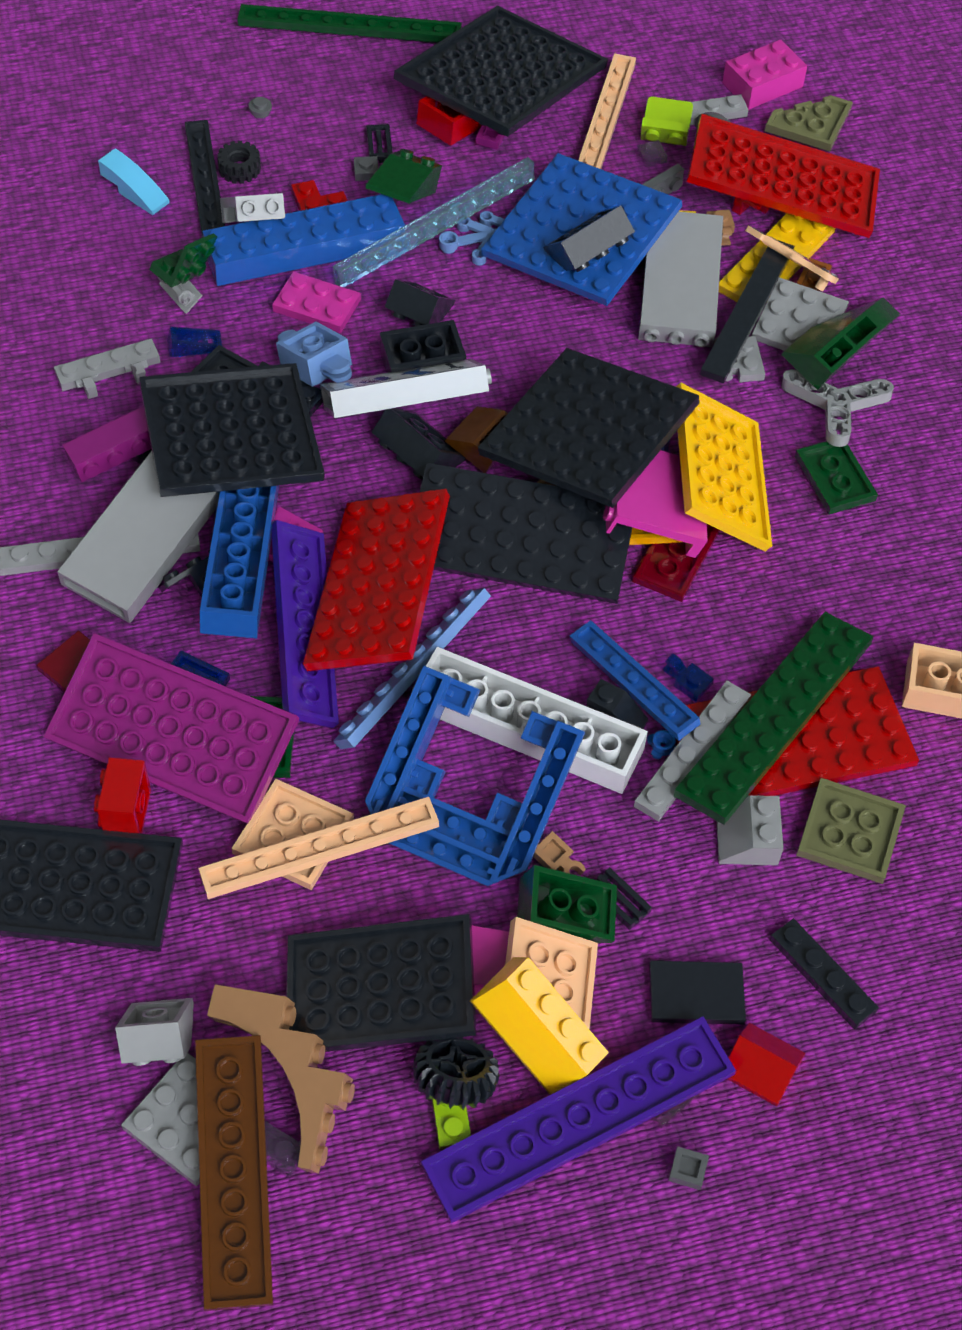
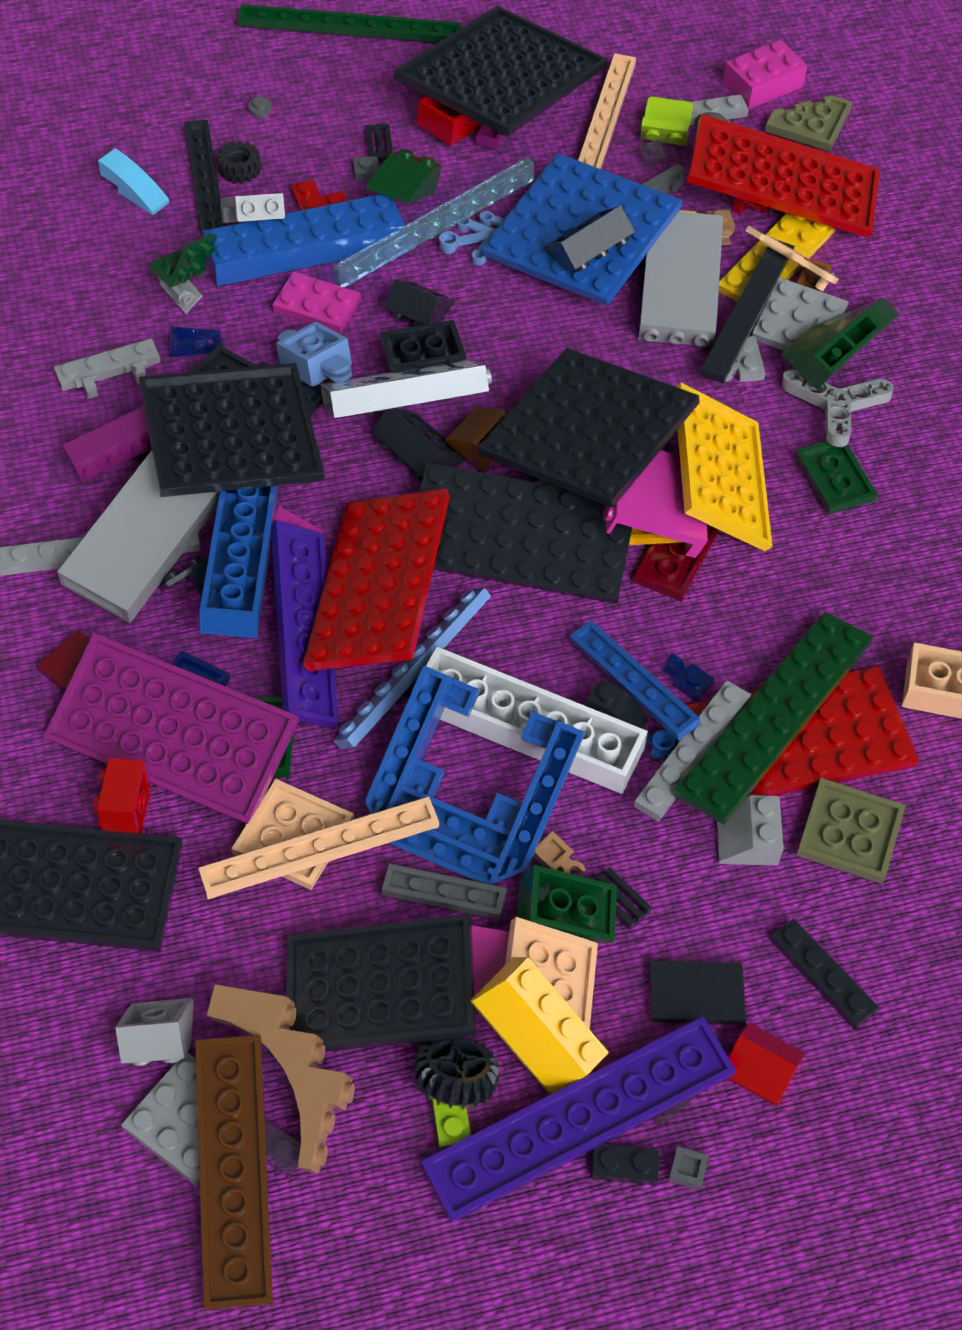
(444, 891): none -> dark grey plate
(625, 1164): none -> black plate

